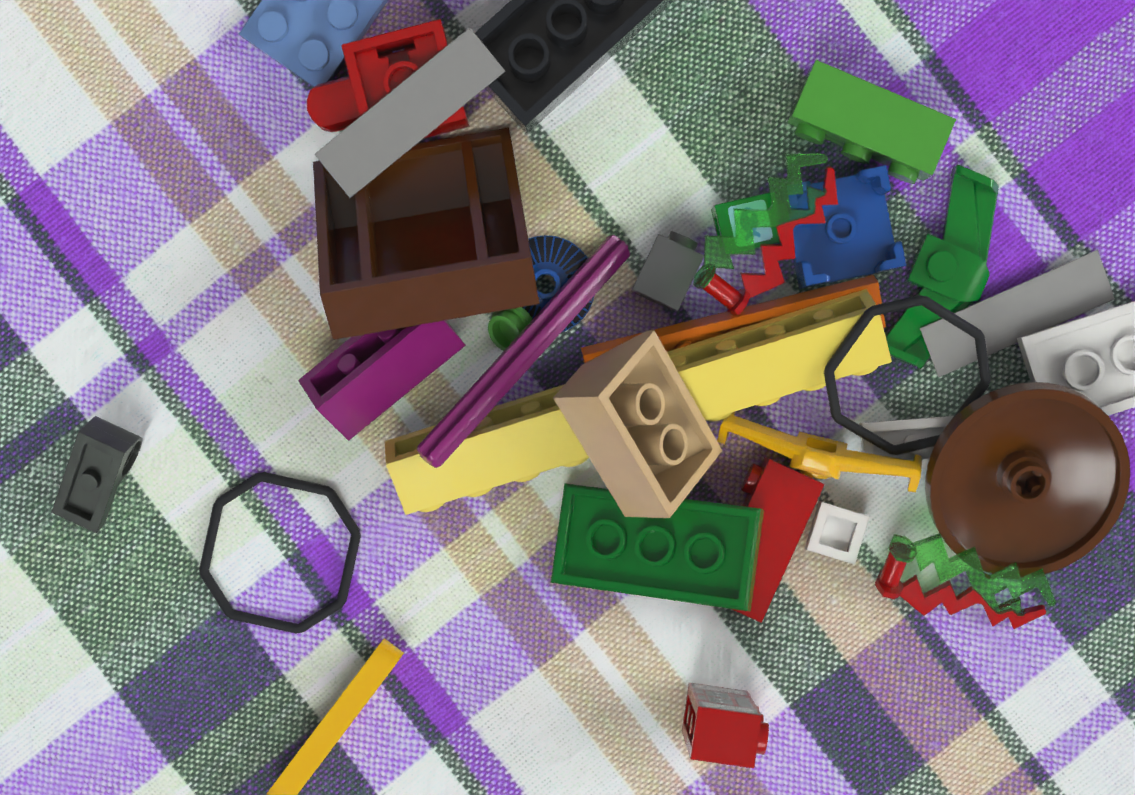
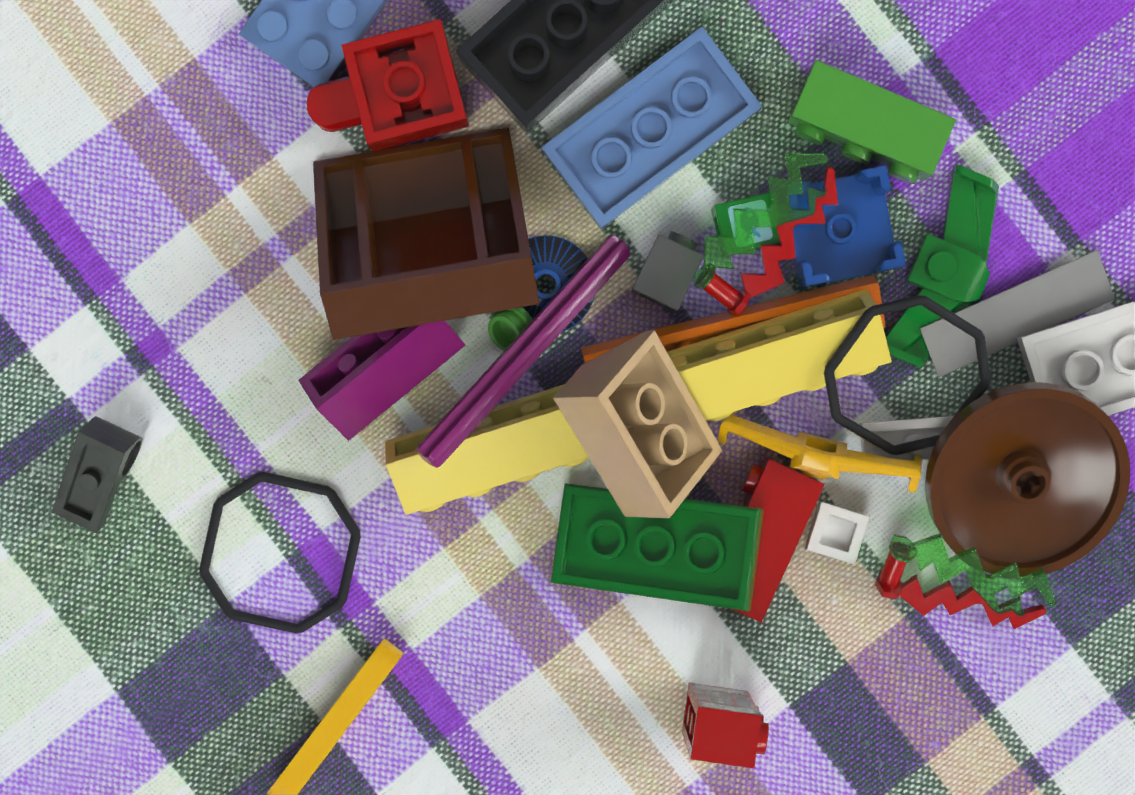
(409, 112): light grey sticker -> none
(651, 127): none -> medium blue plate

